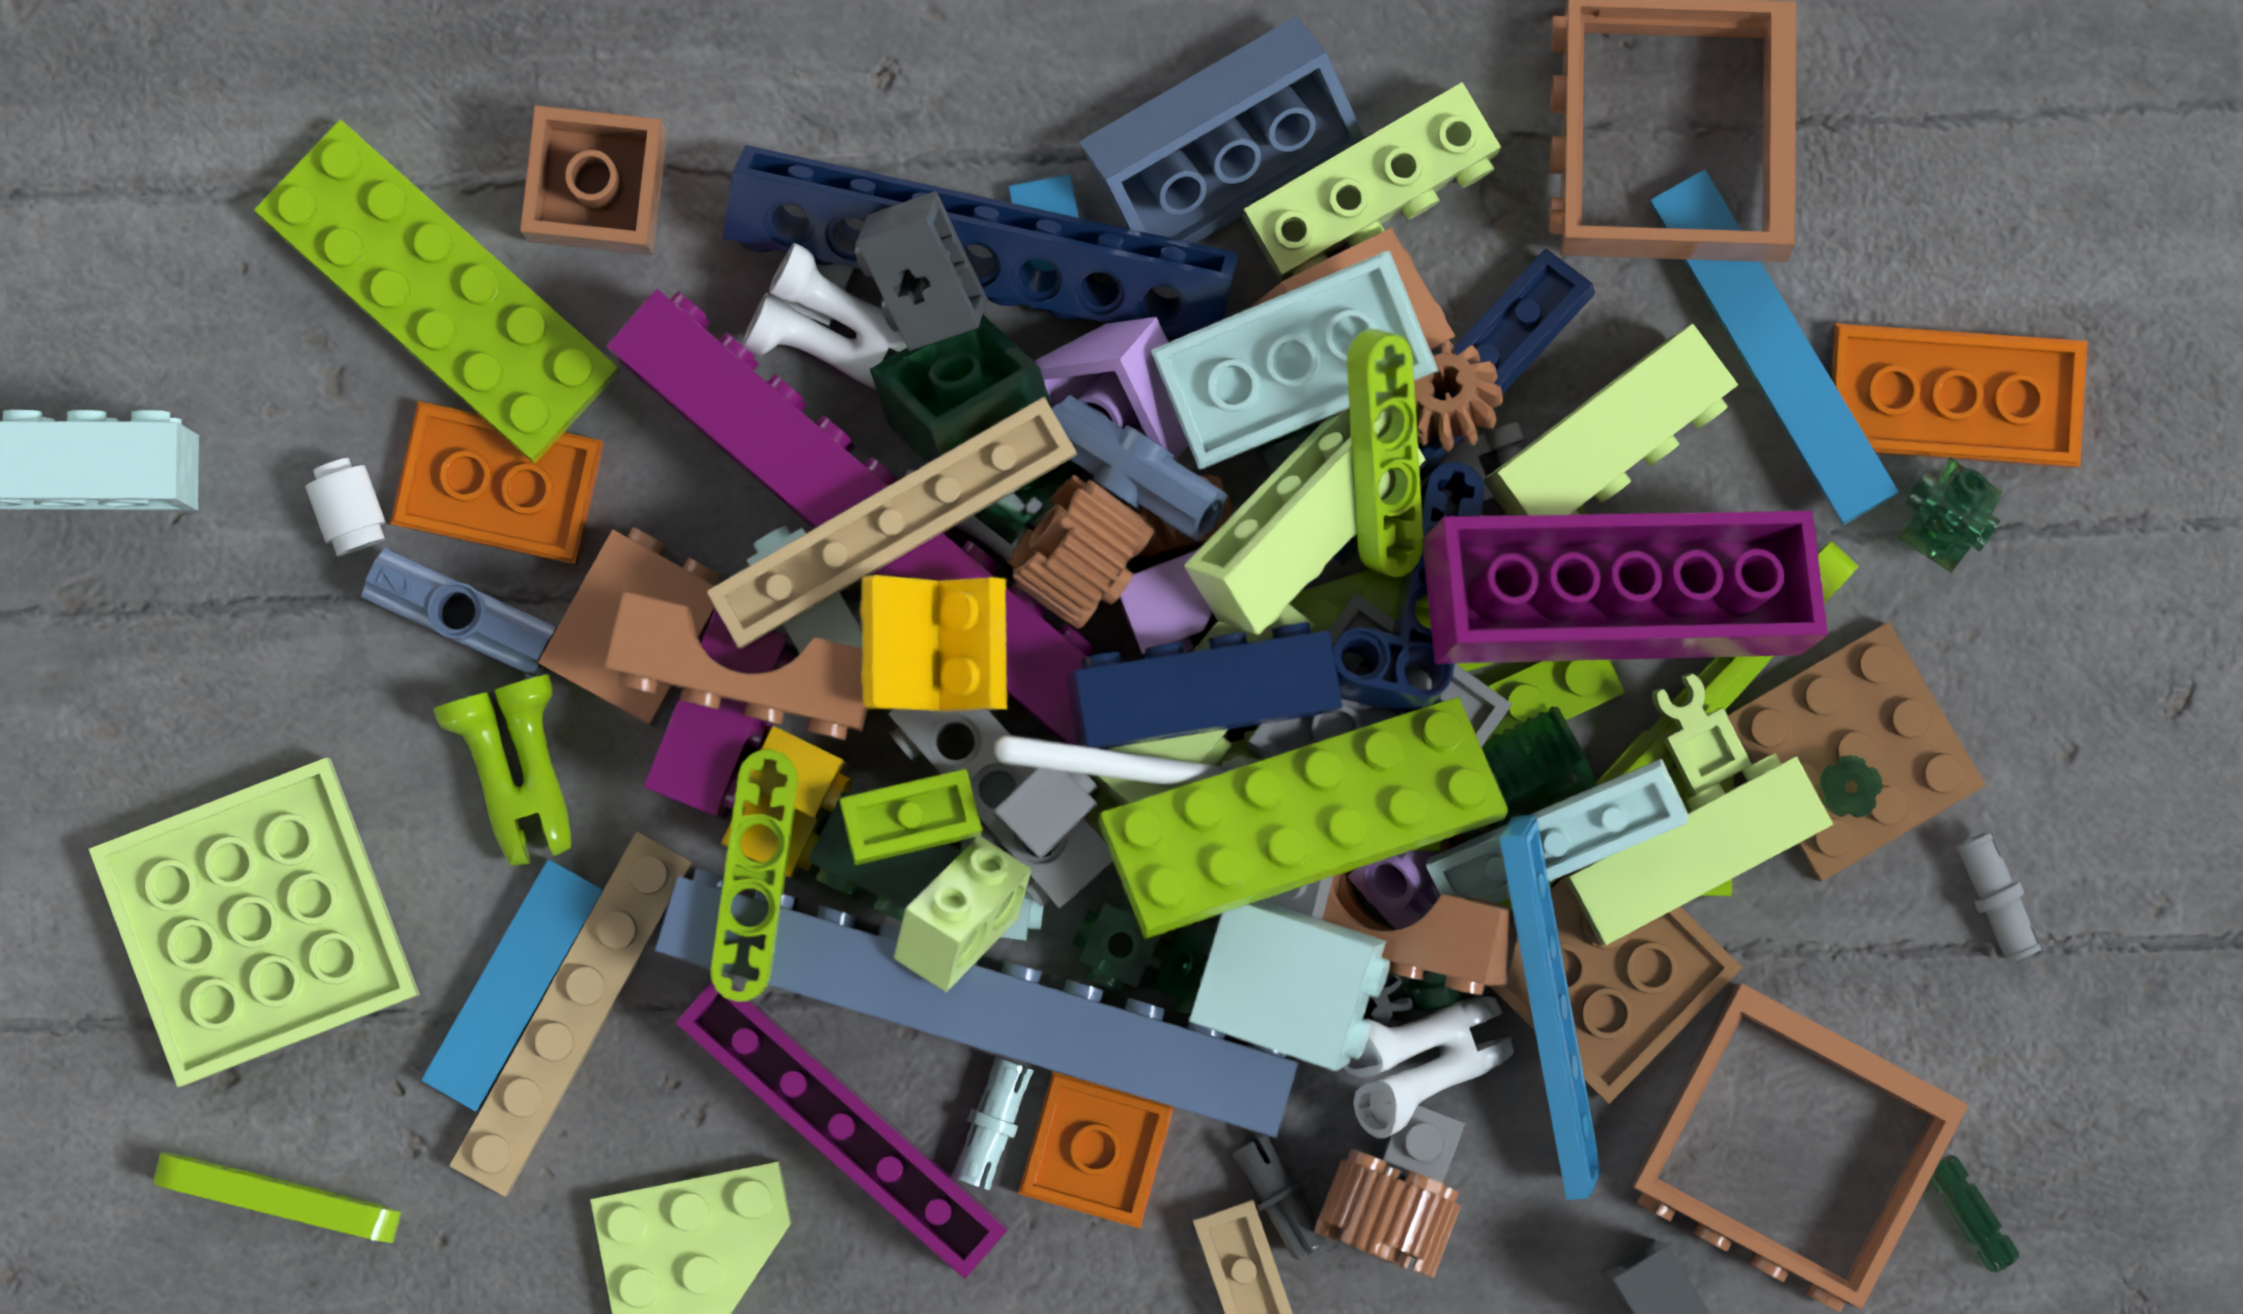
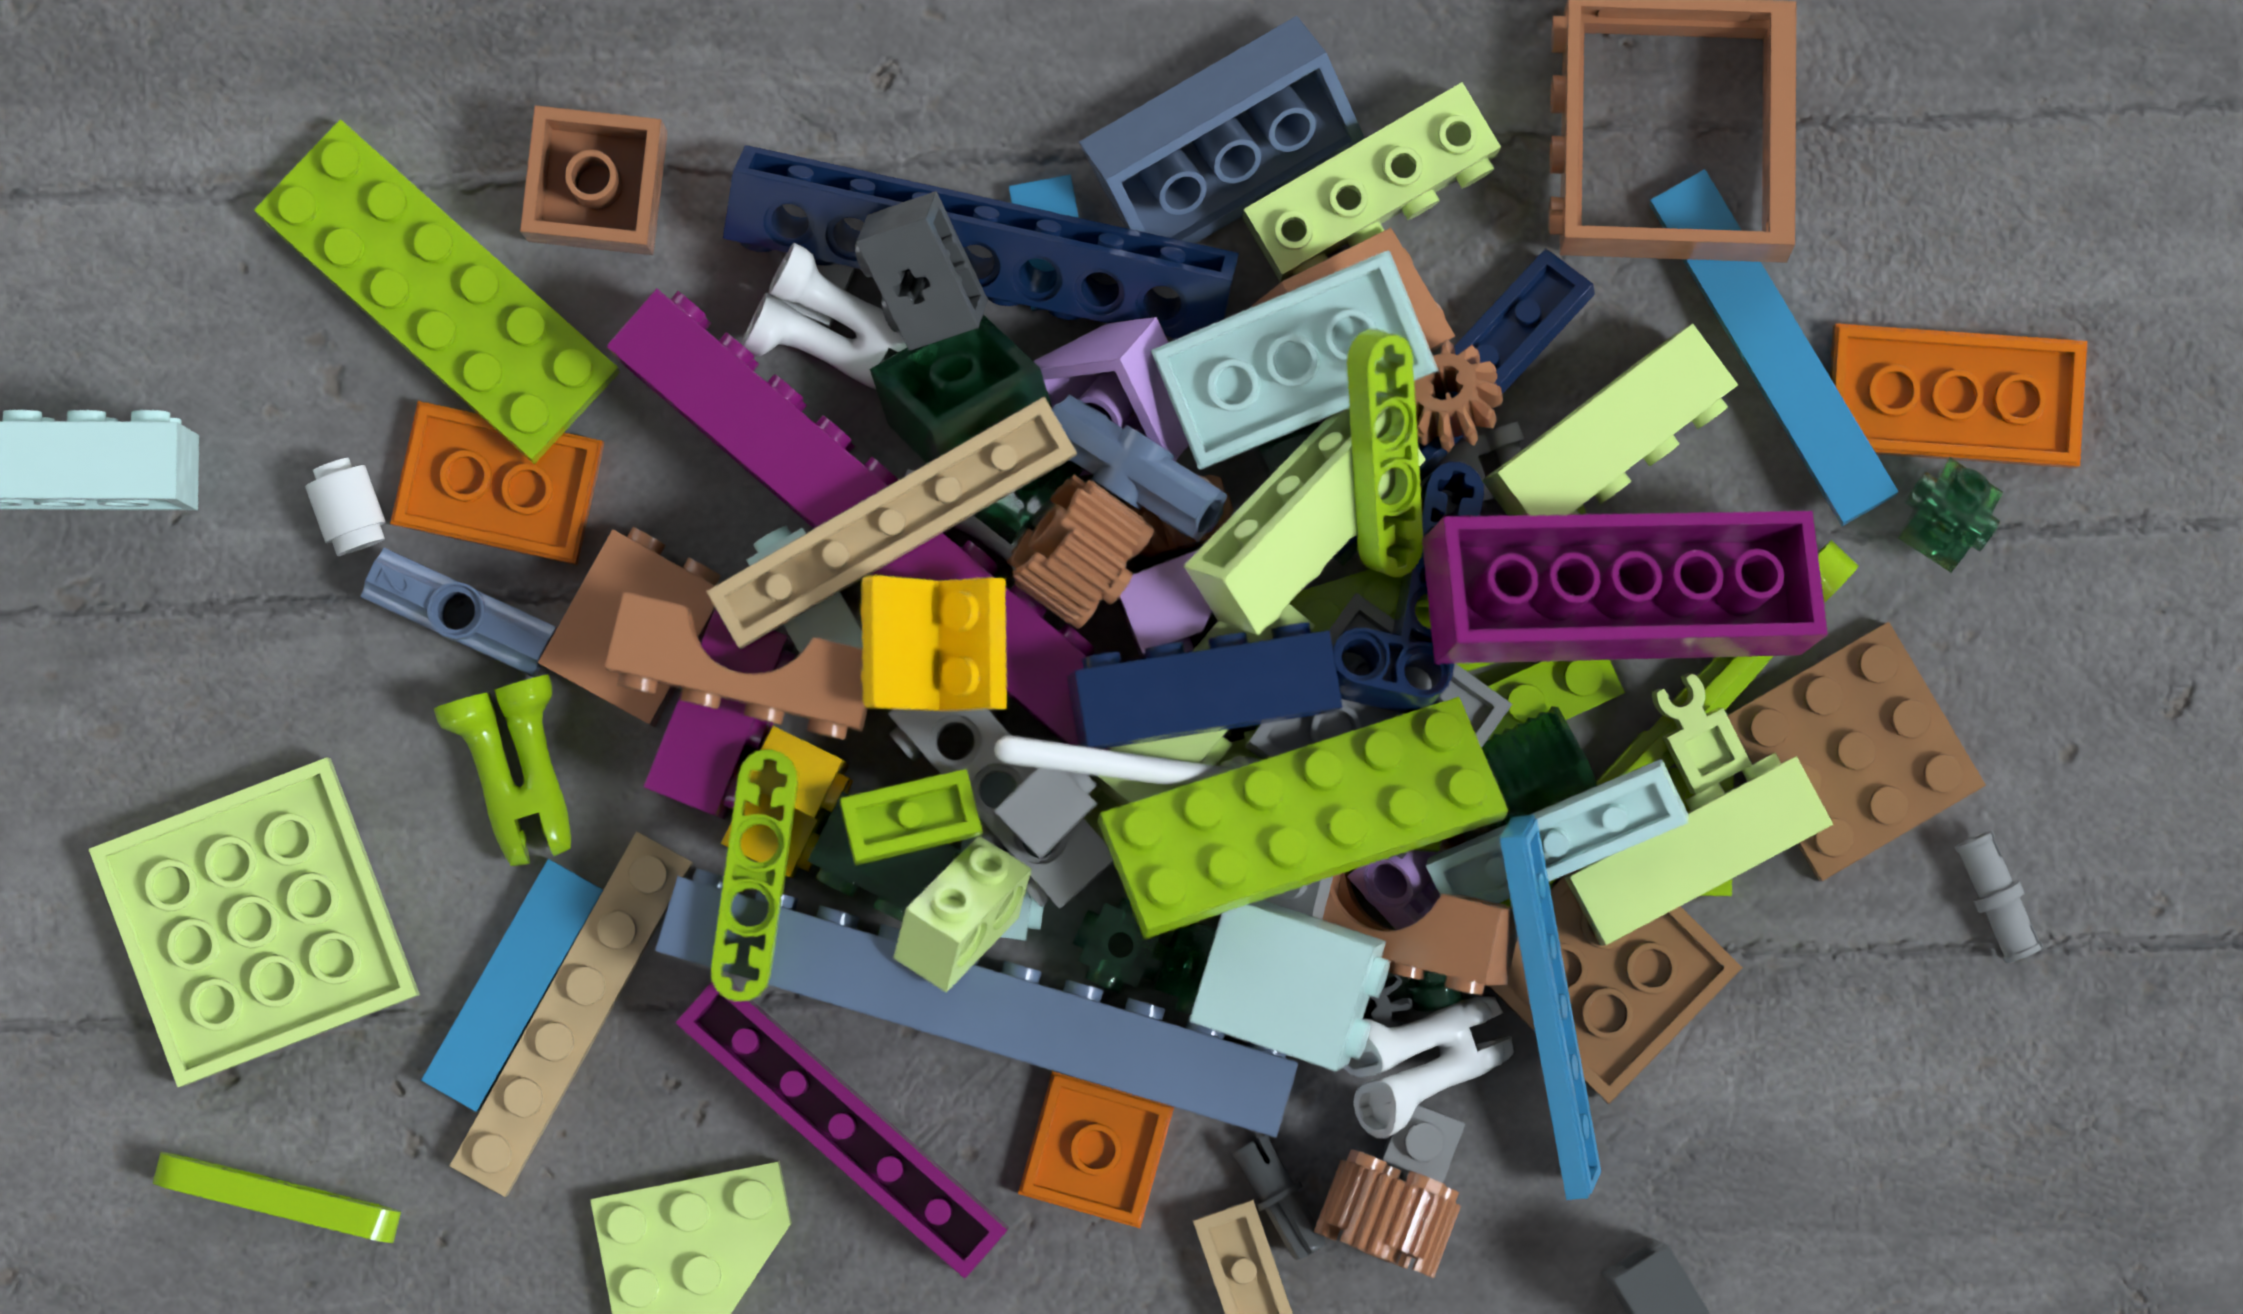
(992, 1123): light aqua pin -> none
(1770, 1256): nougat window -> none
(1833, 782): clear green plate -> none
(1974, 1214): clear green axle -> none

